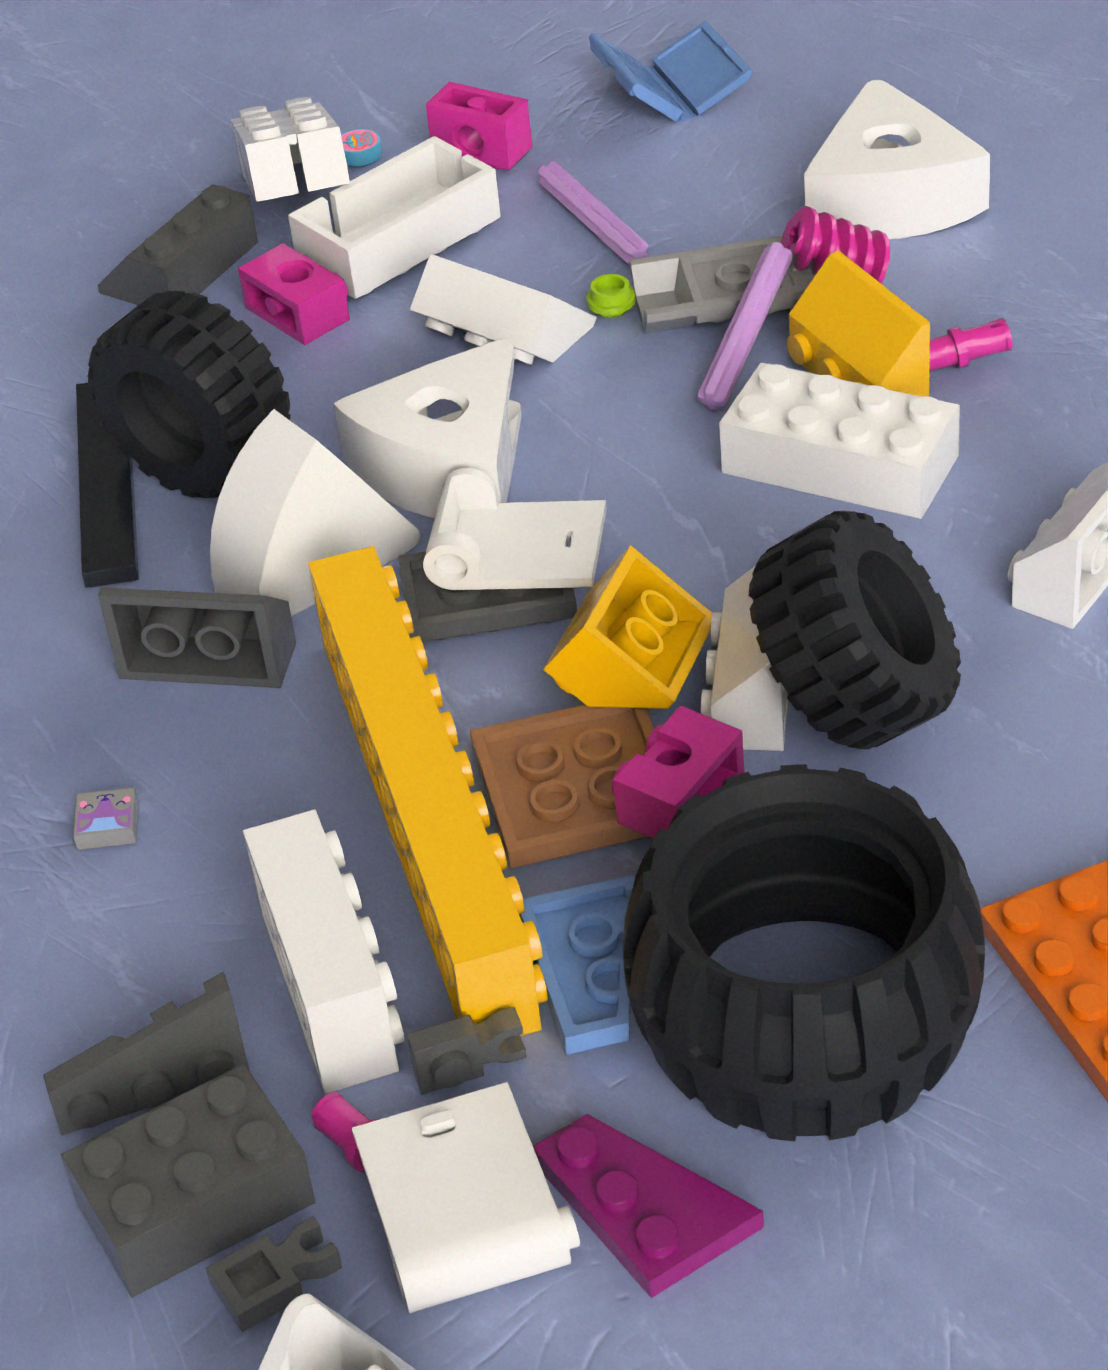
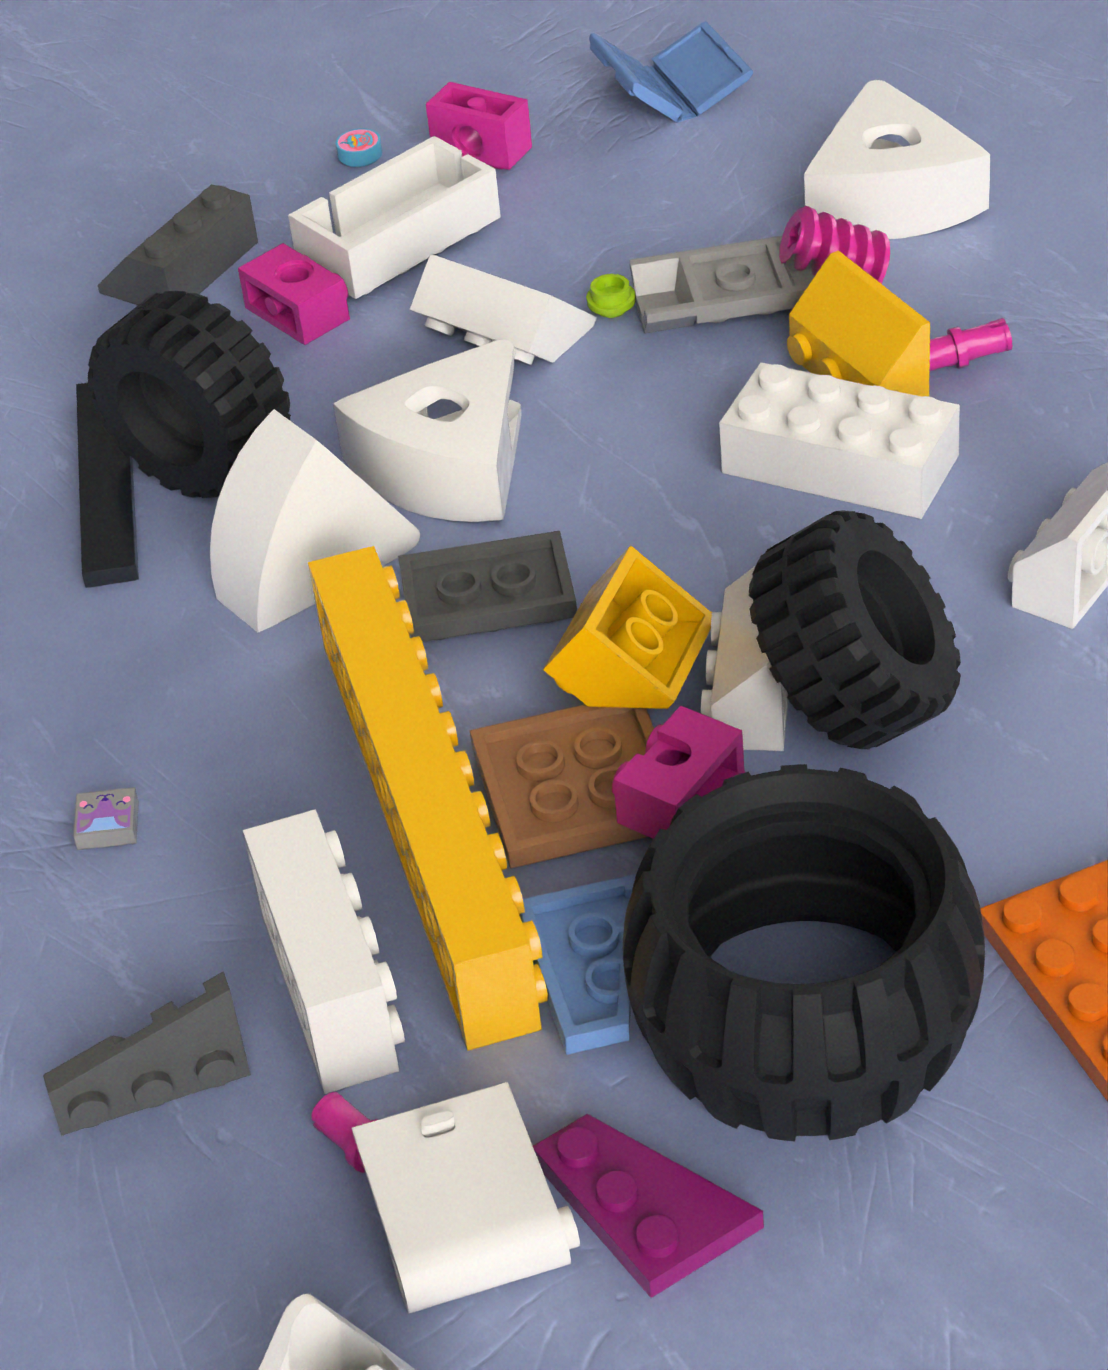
(188, 1179): dark grey brick -> none
(198, 636): dark grey slope -> none
(268, 1277): dark grey plate -> none
(278, 139): white piece -> none
(457, 1049): dark grey plate -> none
(510, 544): white door -> none
(592, 212): lavender axle -> none
(745, 326): lavender axle -> none

